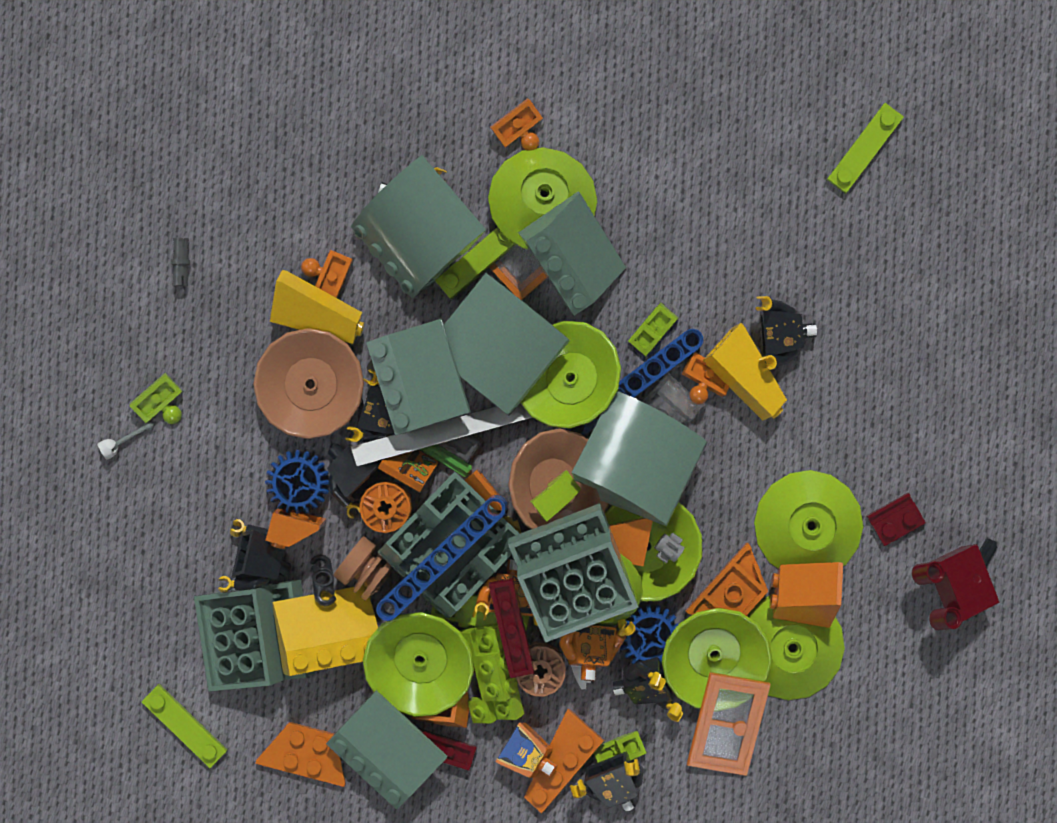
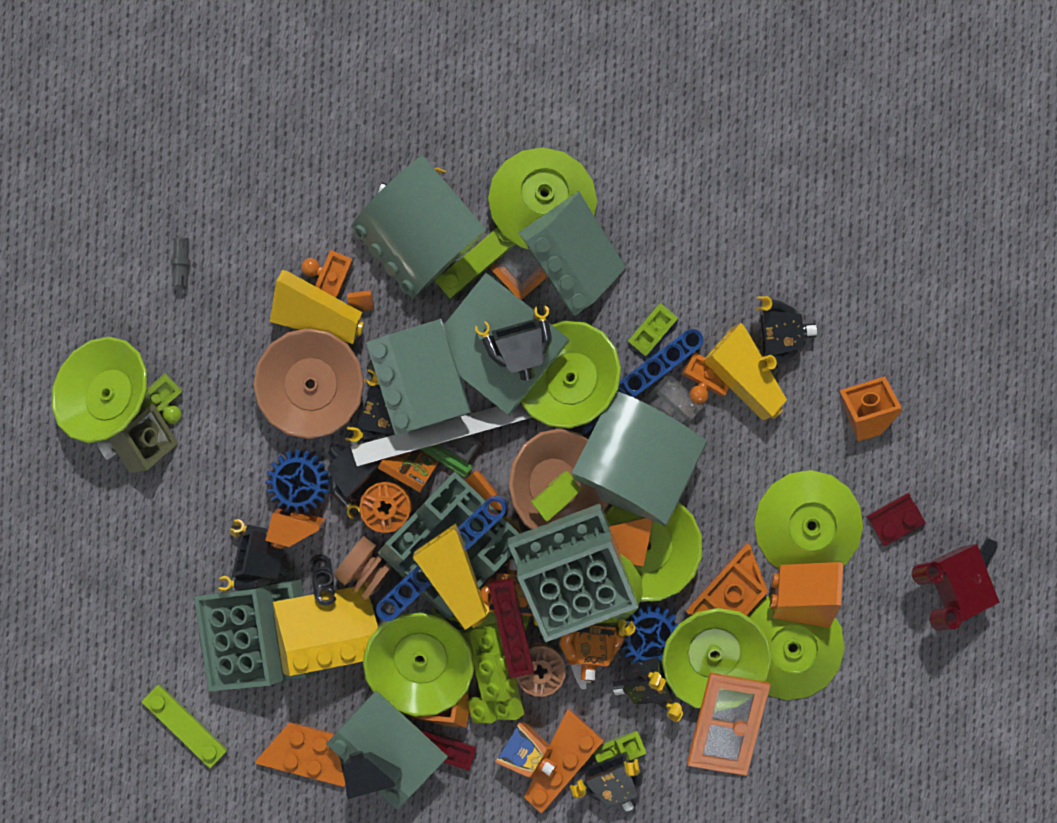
(85, 382): none -> lime dish
(144, 440): none -> olive slope
(361, 300): none -> orange slope
(368, 774): none -> black slope
(451, 573): none -> yellow slope
(517, 124): orange plate -> none
(519, 345): none -> black torso
(669, 547): light grey gear -> none
(865, 148): lime plate -> none
(870, 407): none -> orange slope

